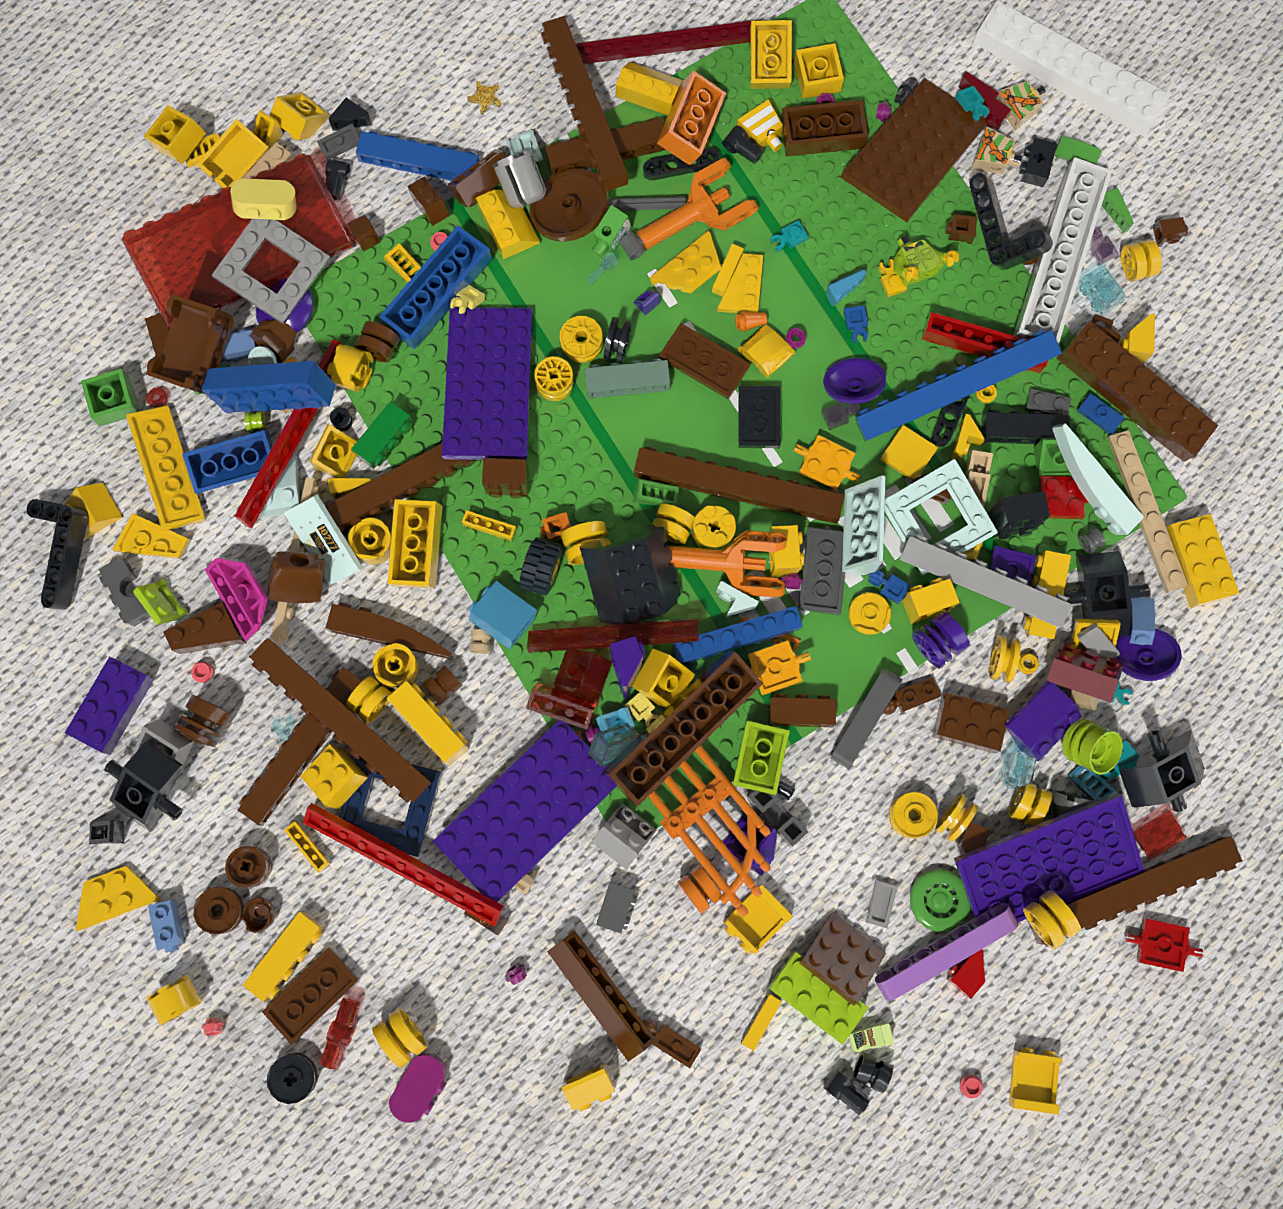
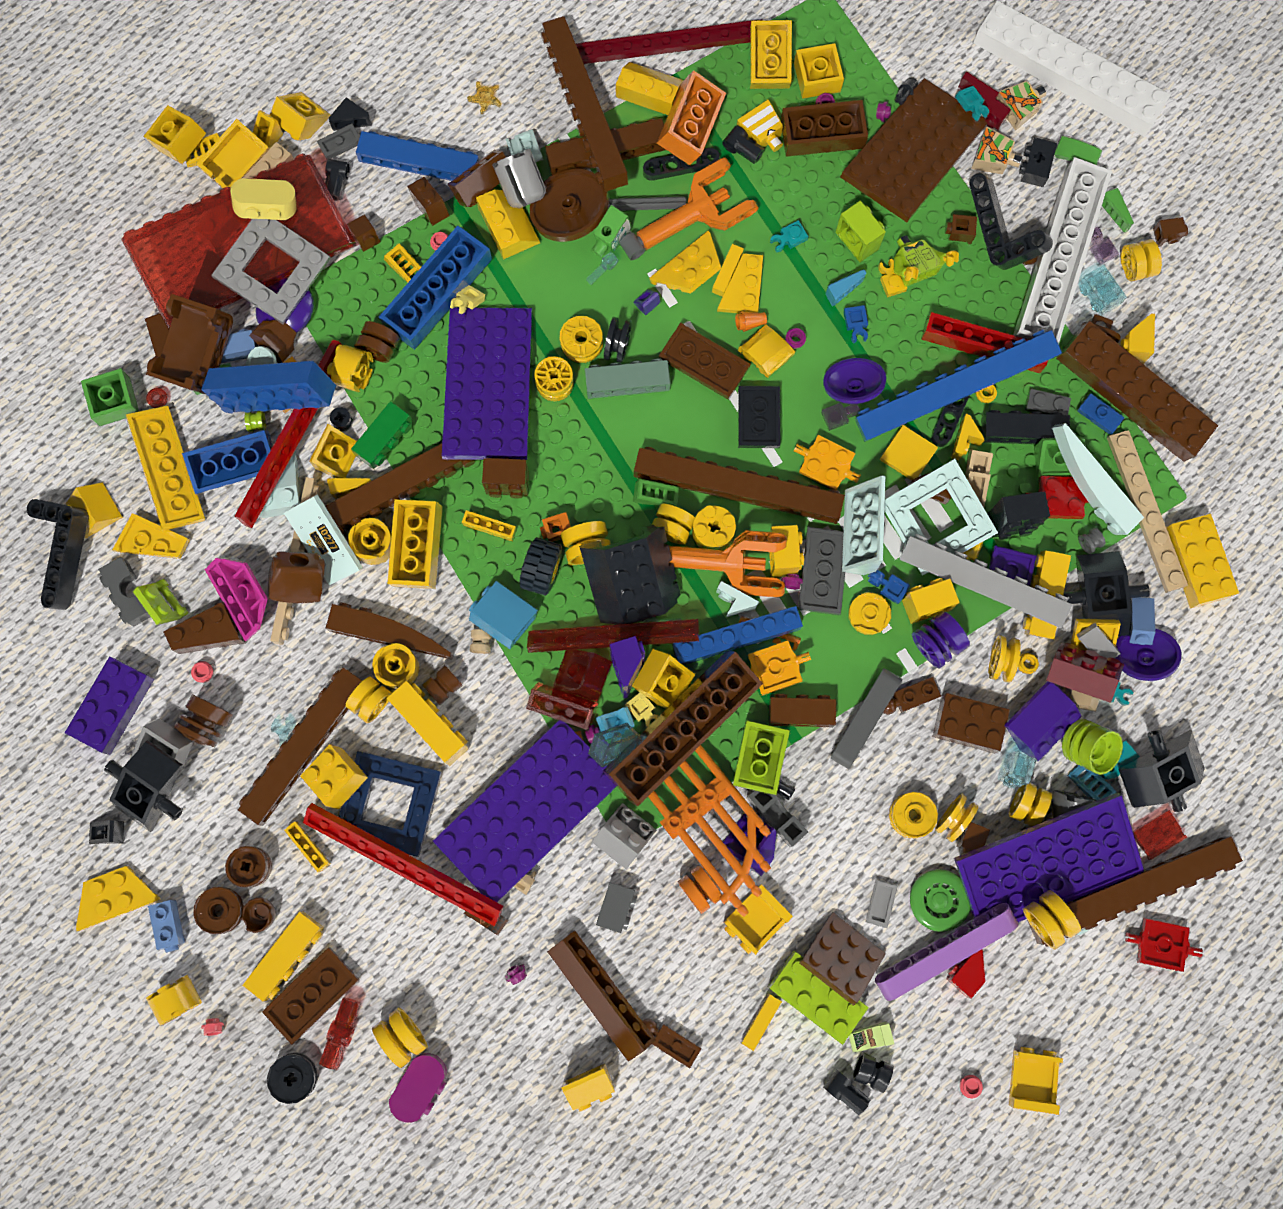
(339, 719): reddish brown brick -> none
(860, 231): none -> lime brick

